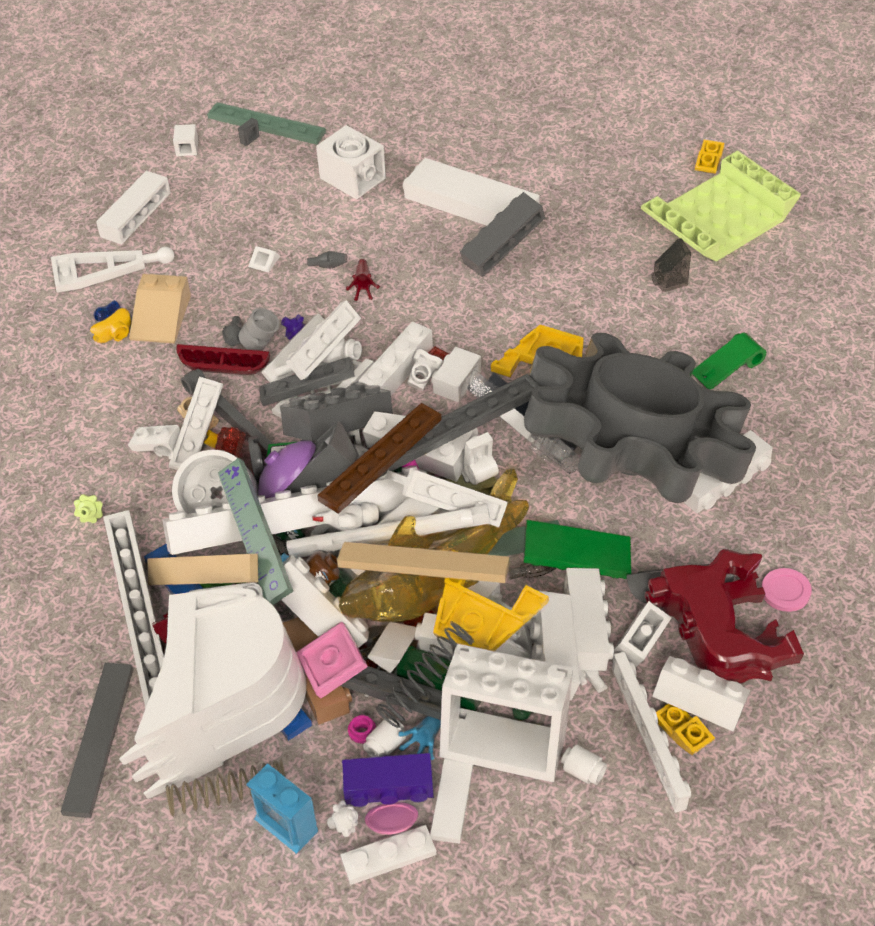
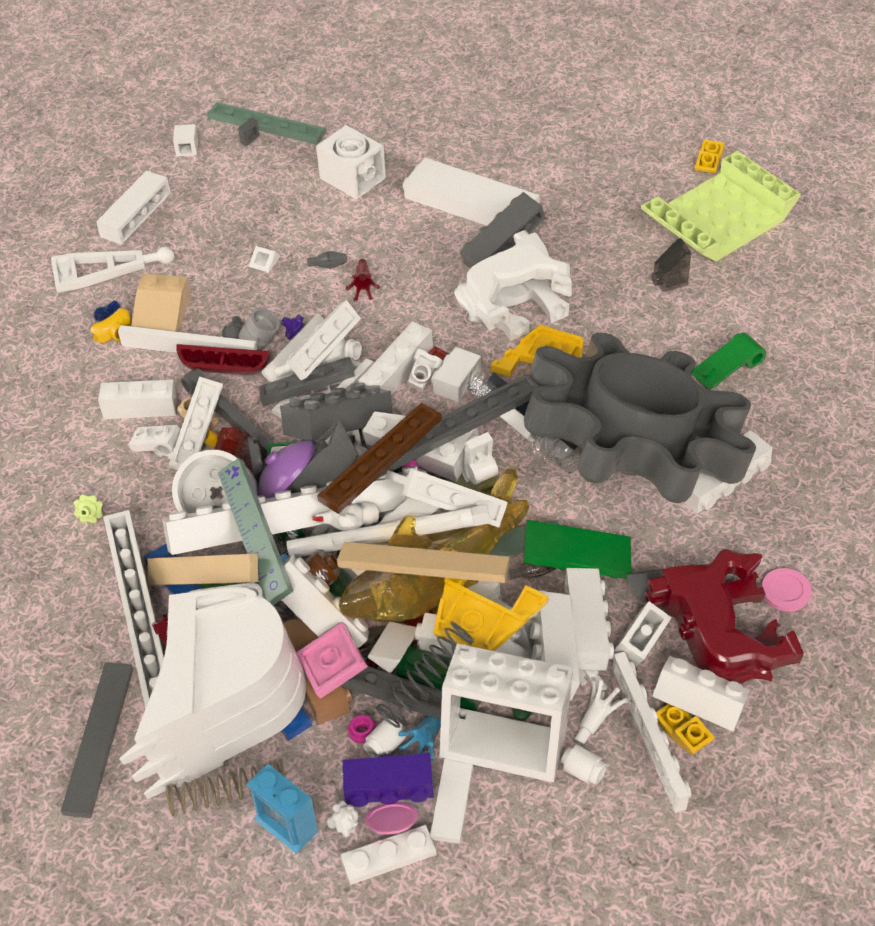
(138, 399): none -> white brick
(168, 340): none -> white tile
(514, 279): none -> white piece
(597, 711): none -> white piece

